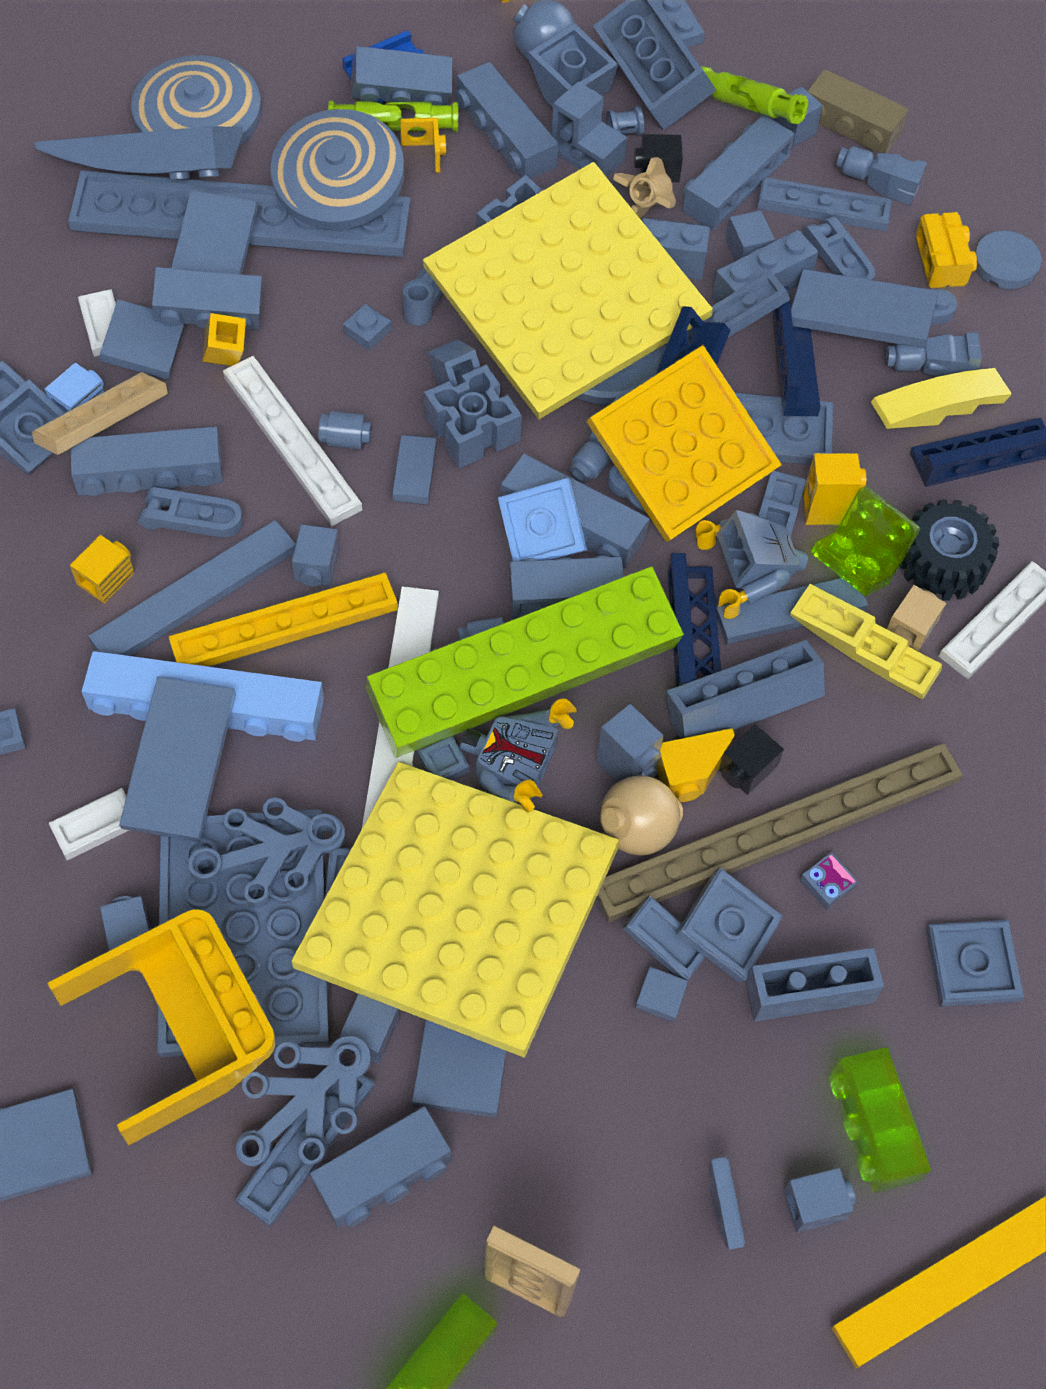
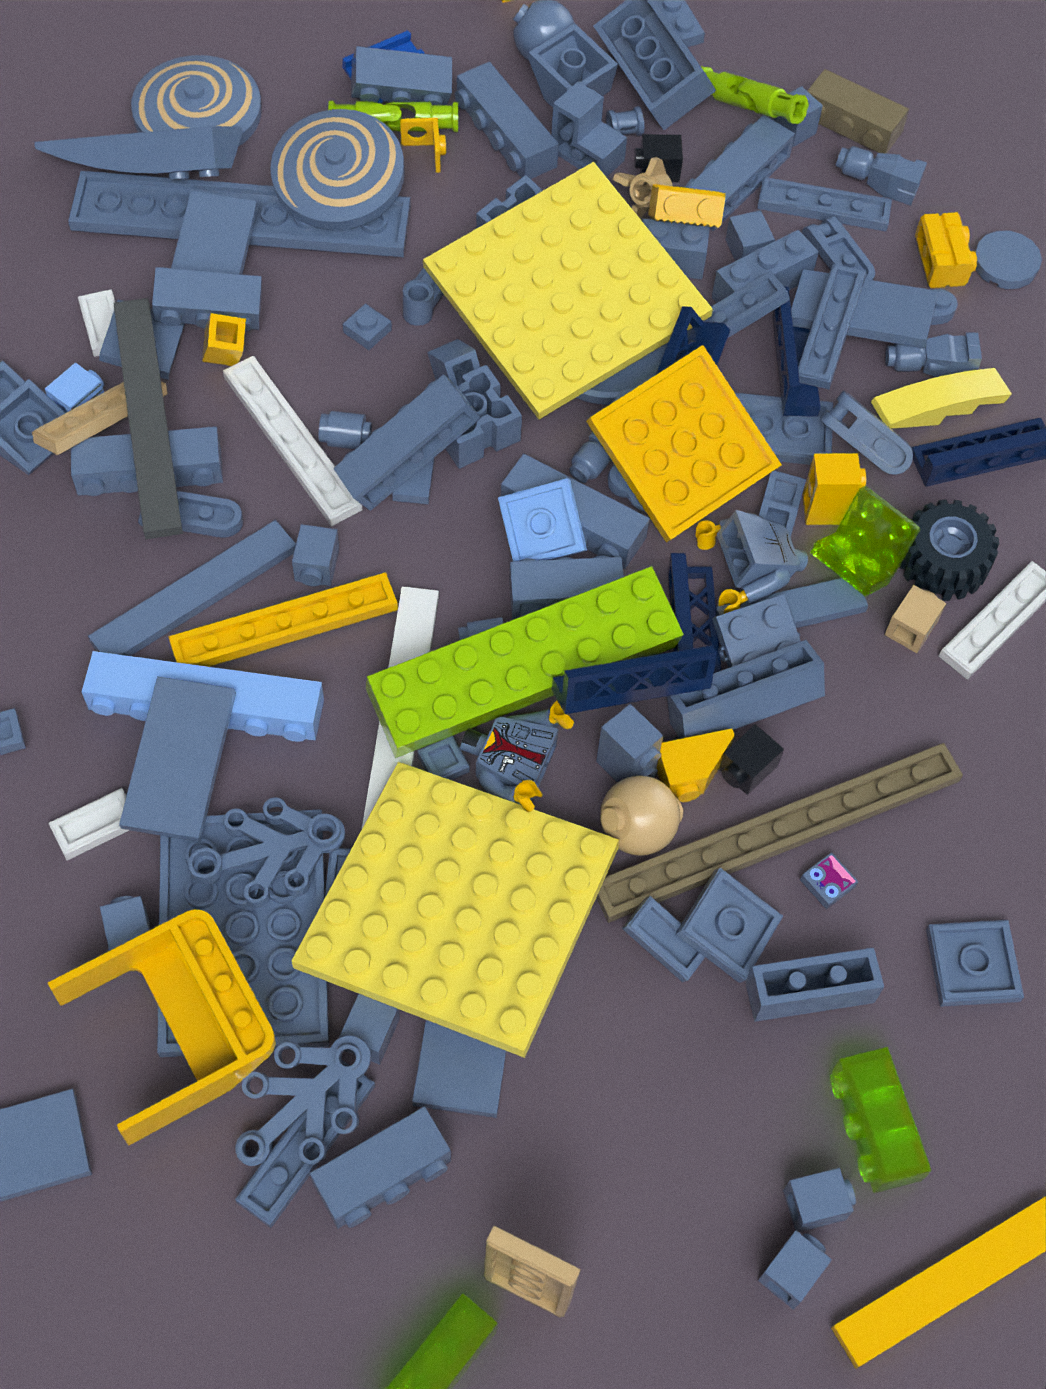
(102, 568): yellow brick -> none
(147, 419): none -> dark grey tile
(406, 442): none -> sand blue brick
(635, 679): none -> dark blue fence
(661, 994): sand blue tile -> none
(686, 205): none -> yellow brick
(725, 1203): sand blue tile -> none
(755, 630): none -> sand blue plate
(795, 1268): none -> sand blue brick
(831, 326): none -> sand blue tile
(866, 642): light yellow slope -> none
(869, 435): none -> sand blue plate

